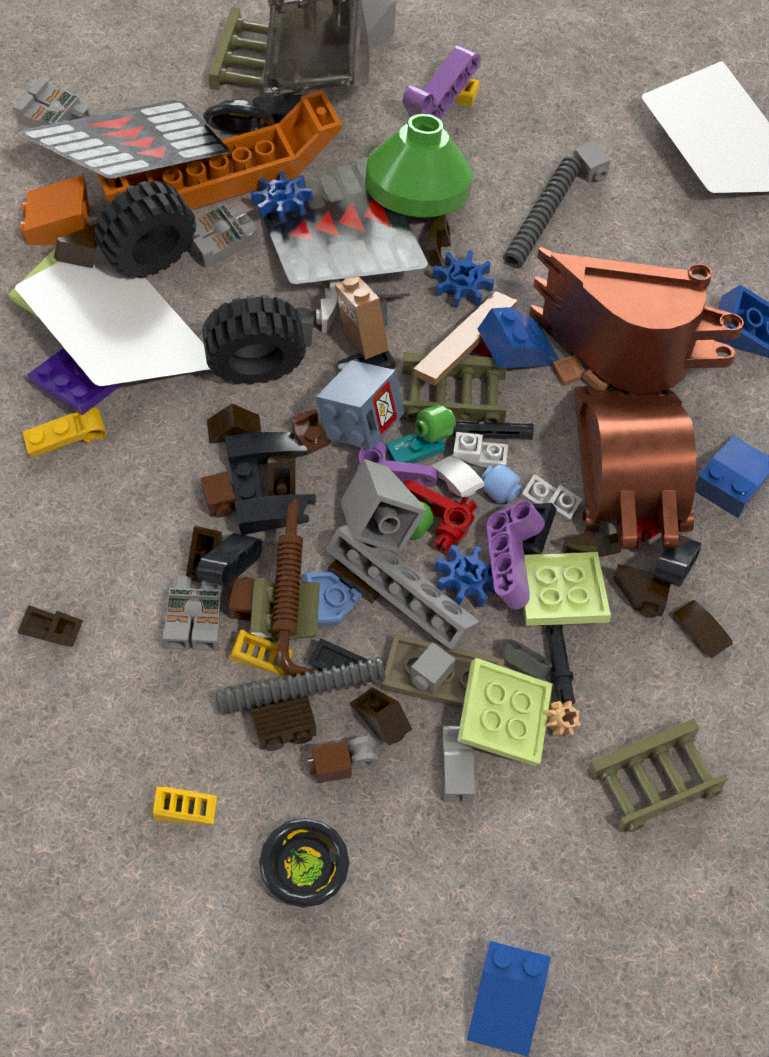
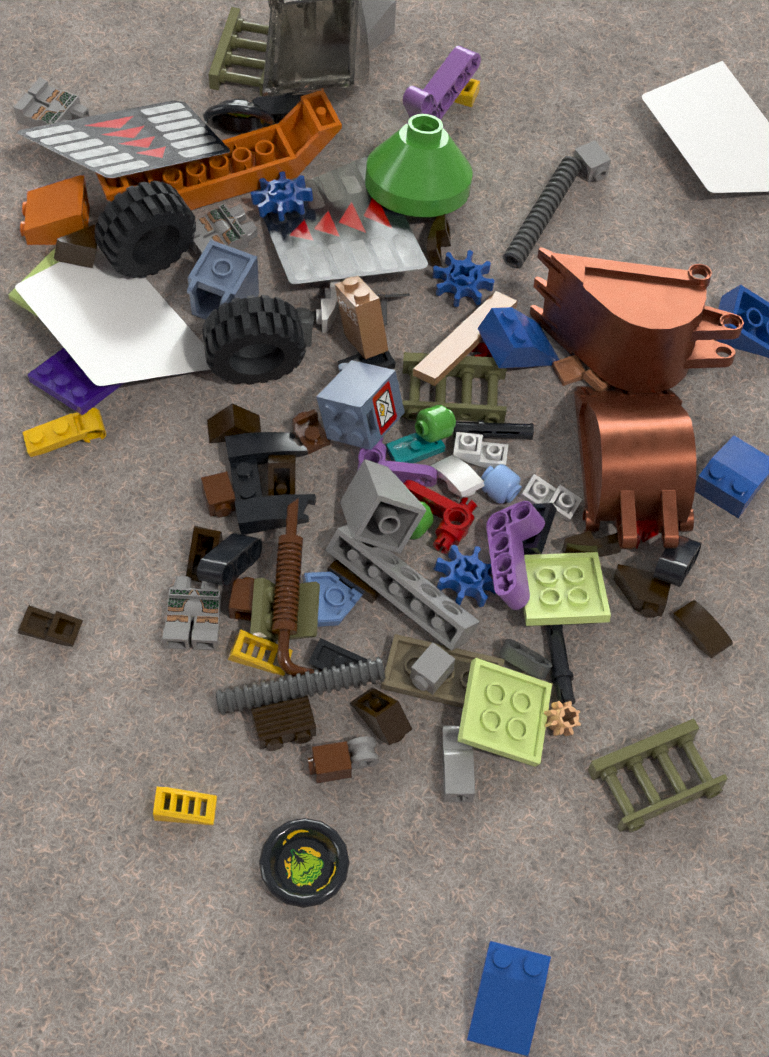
(221, 276): none -> sand blue container

